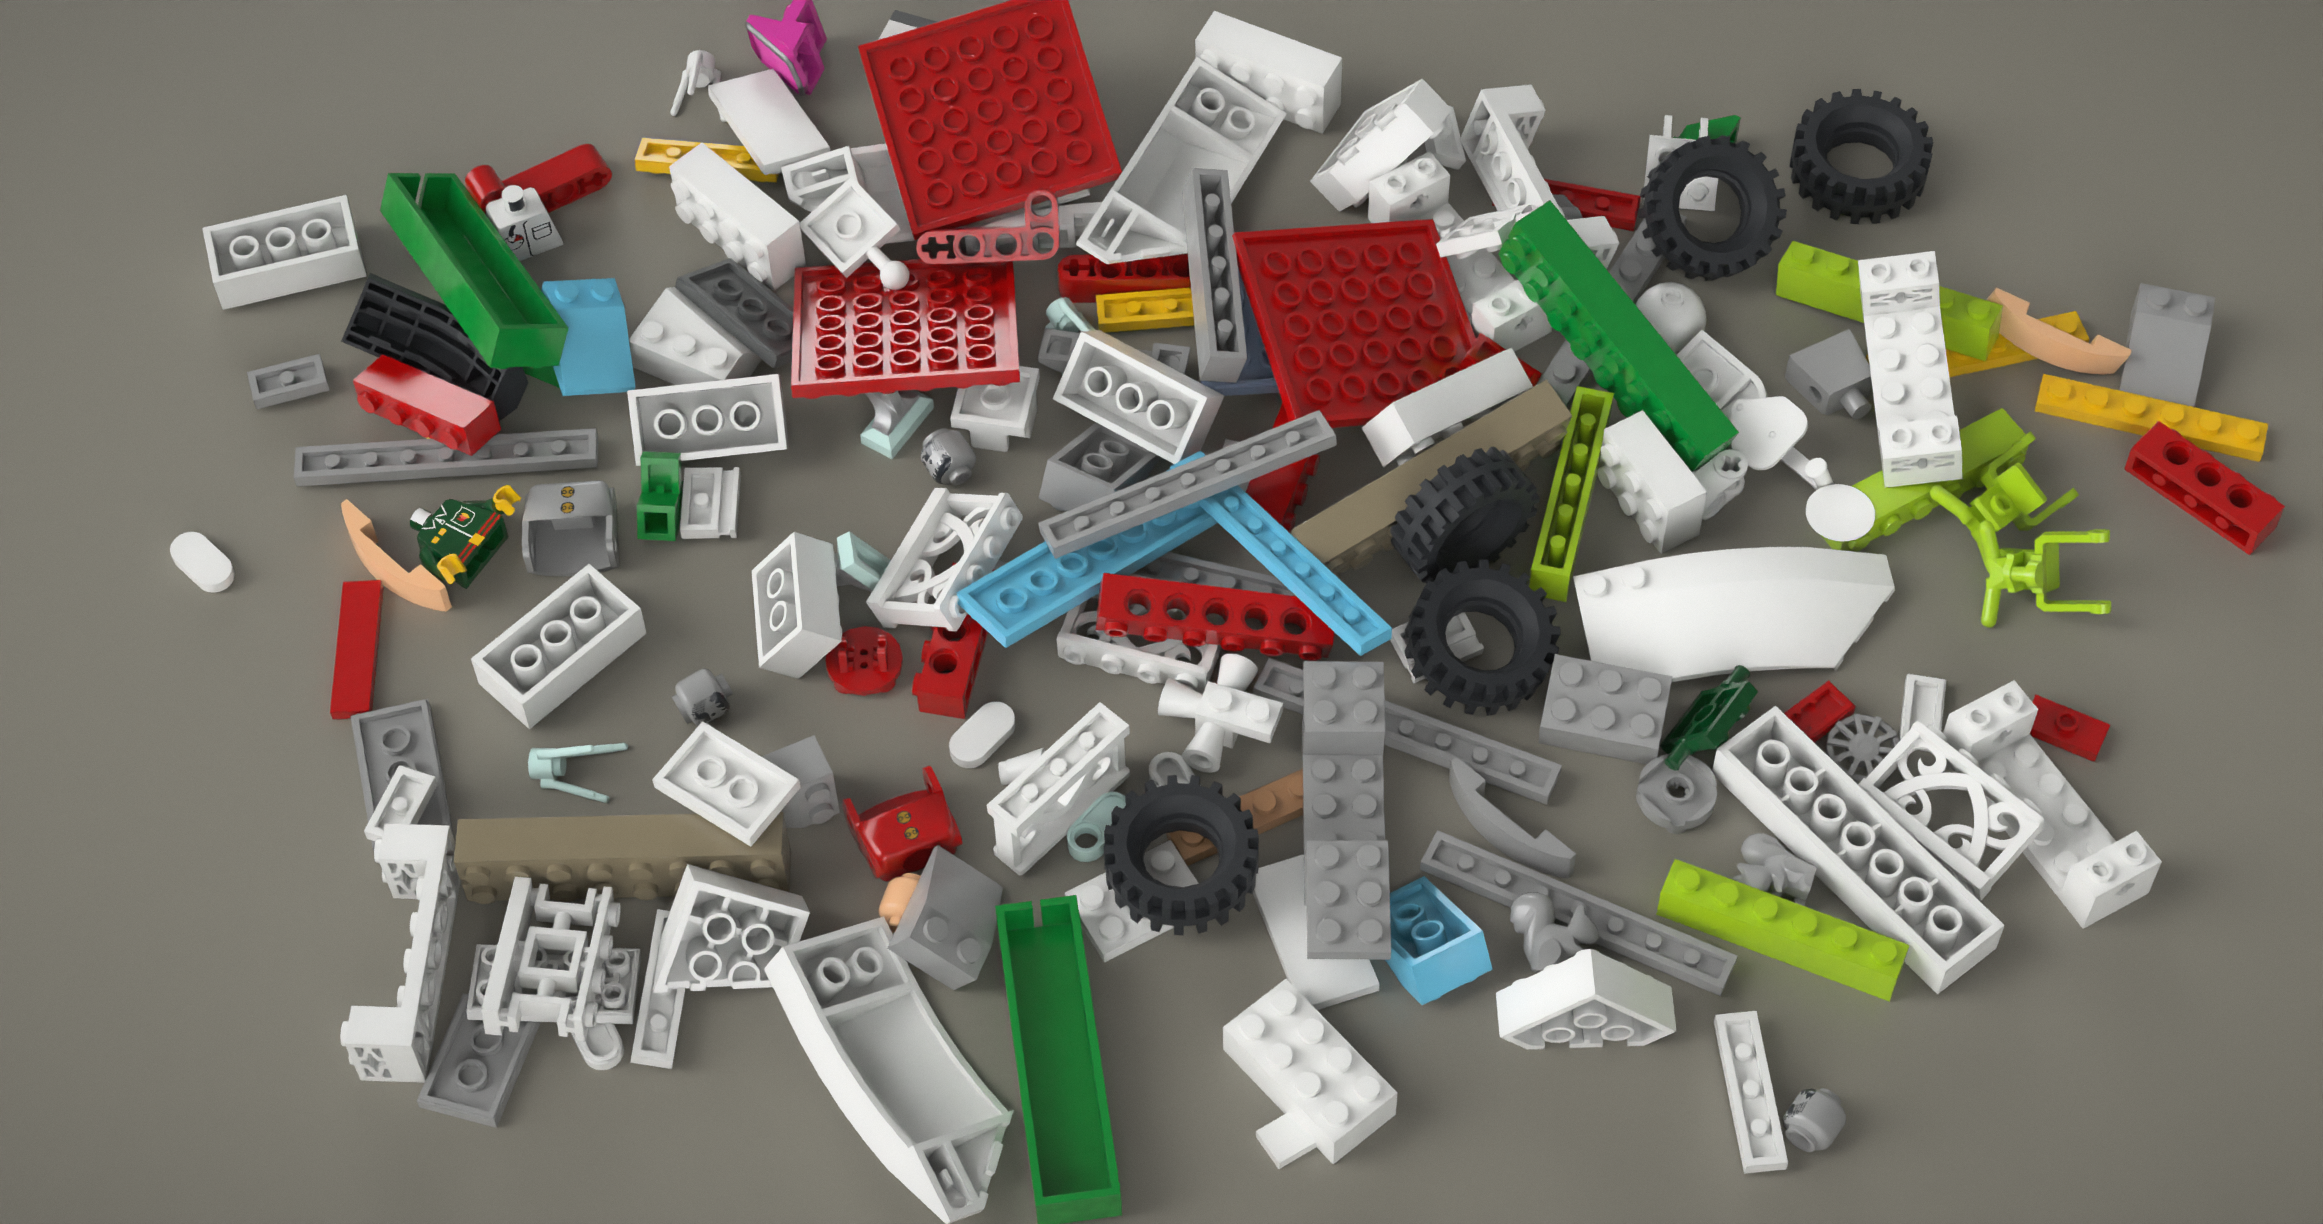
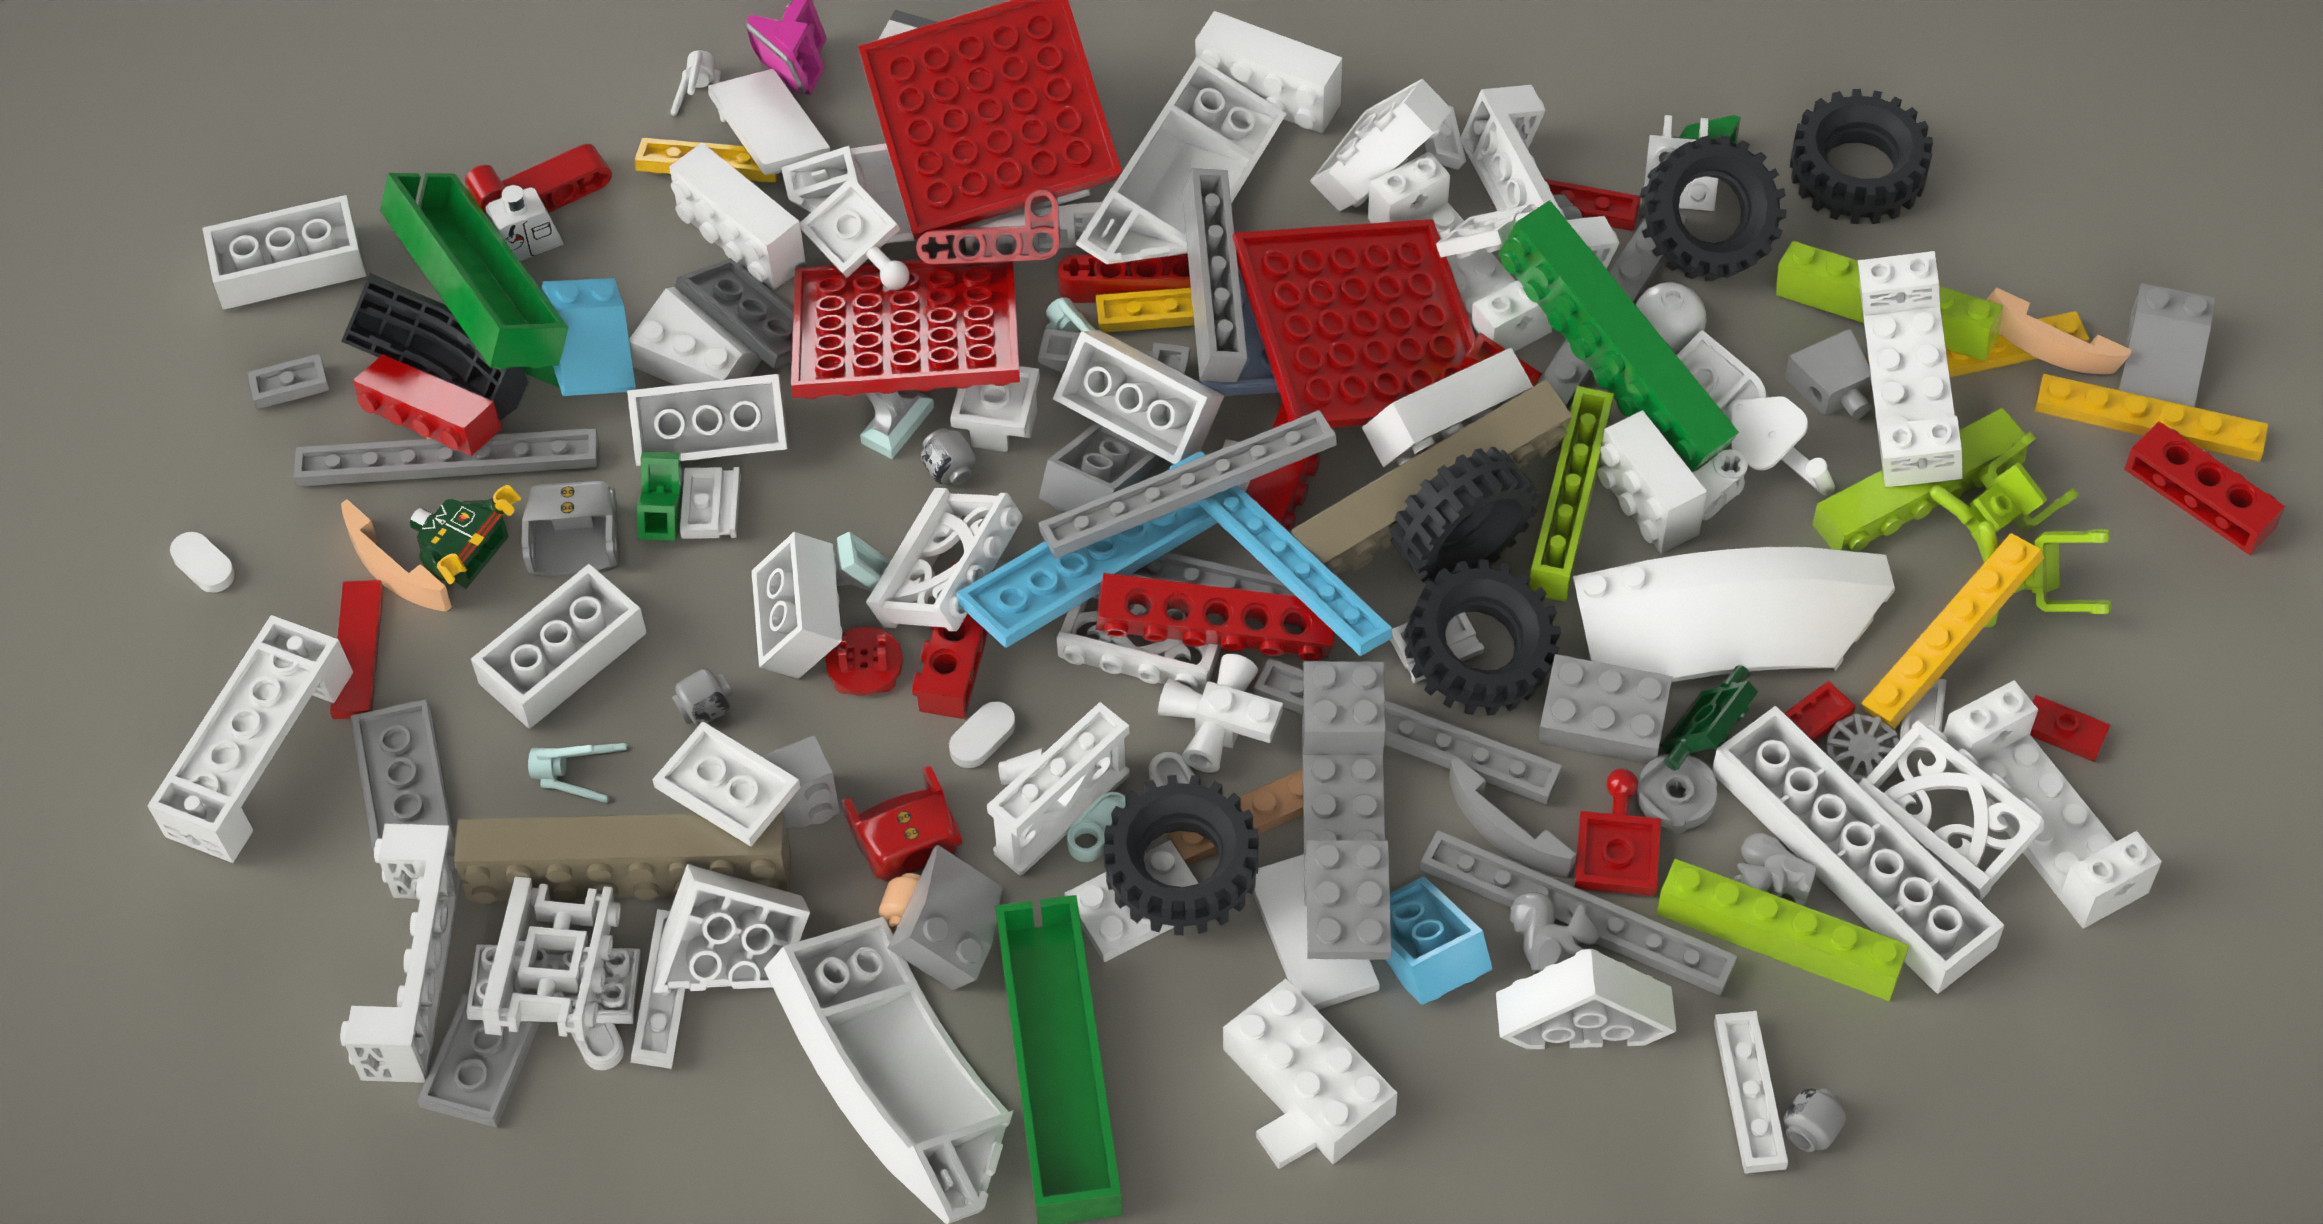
(241, 734): none -> white plate
(402, 801): white plate -> none
(1618, 849): none -> red plate
(1840, 512): white sticker -> none
(1952, 630): none -> yellow plate

